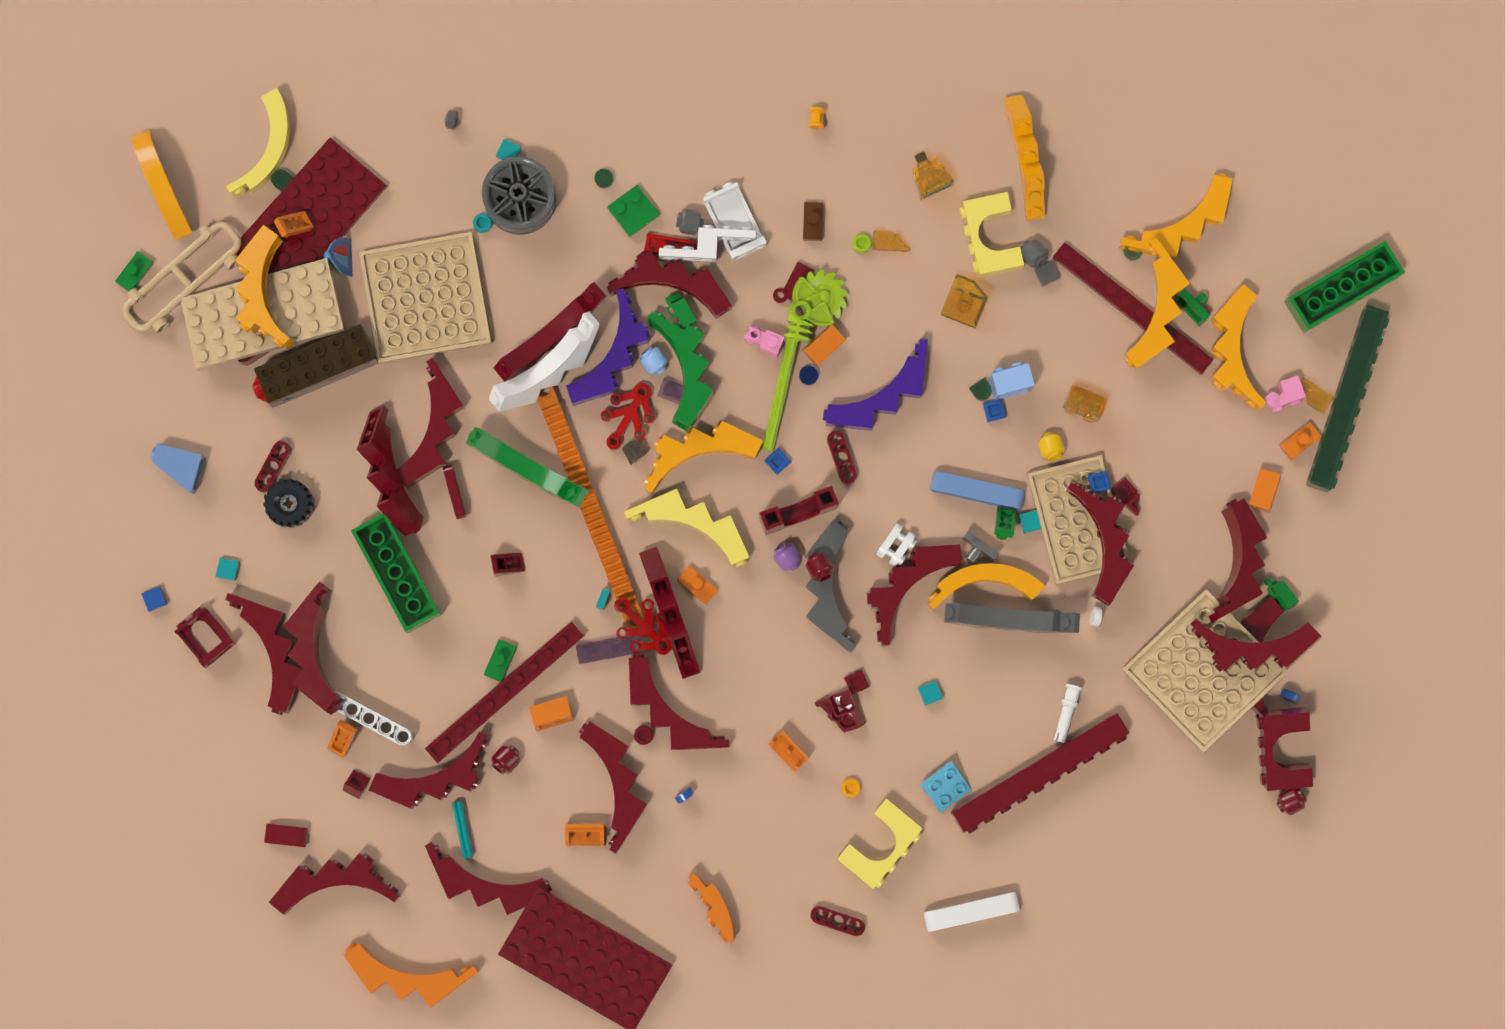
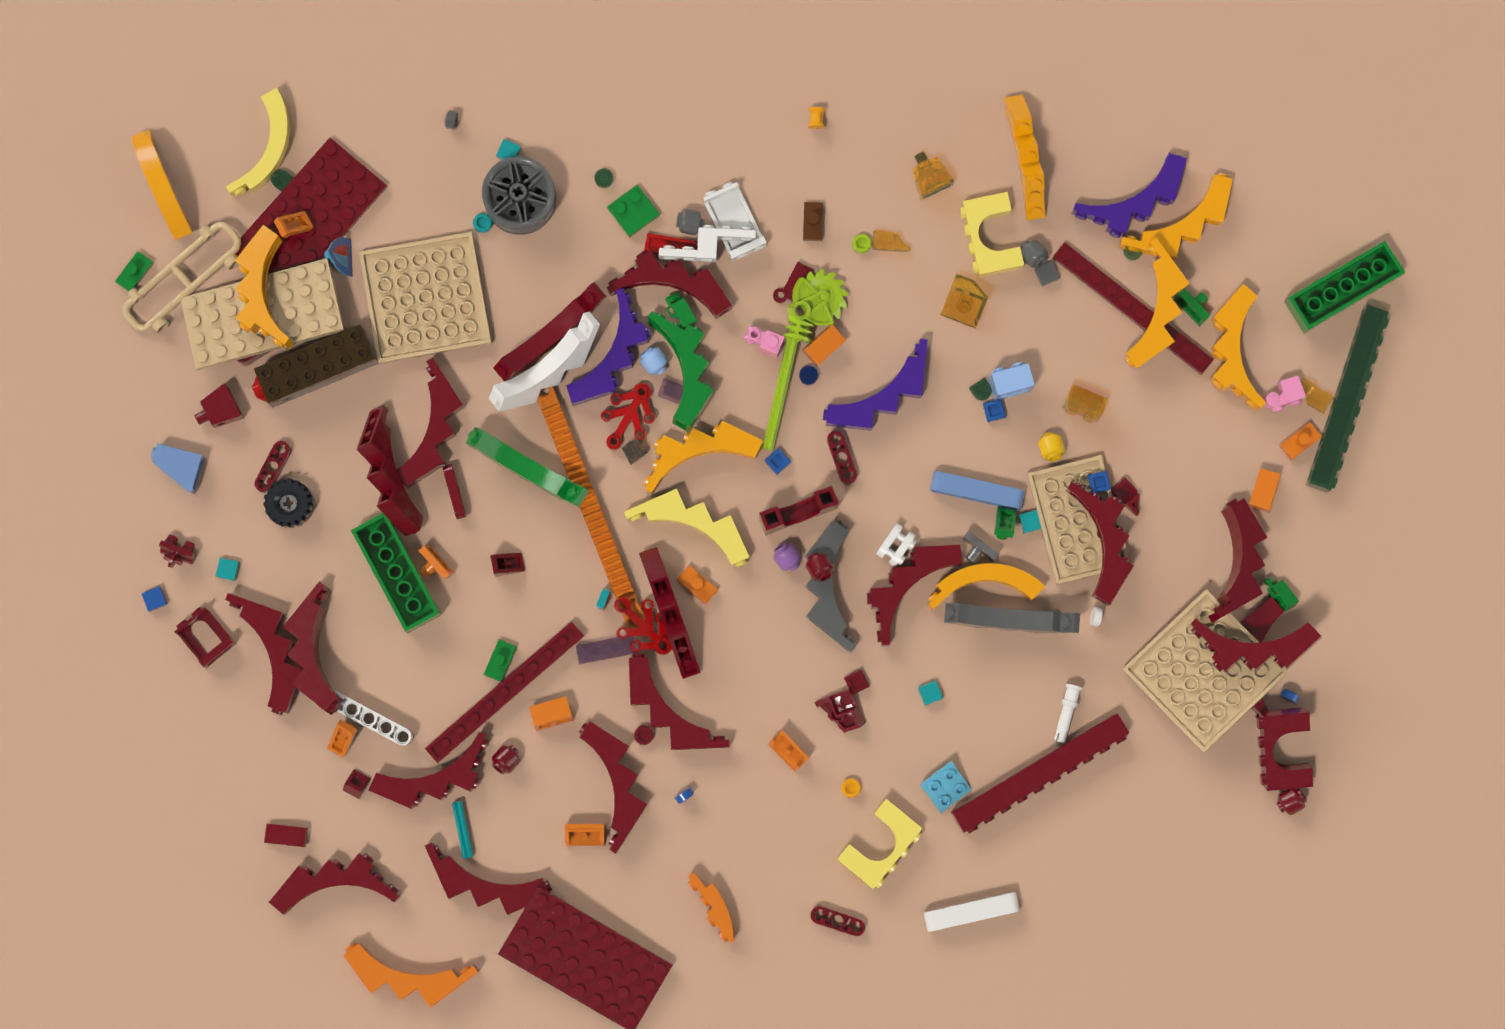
(176, 554): none -> dark red hips
(219, 408): none -> dark red torso
(434, 563): none -> orange tile
(1118, 215): none -> dark purple arch

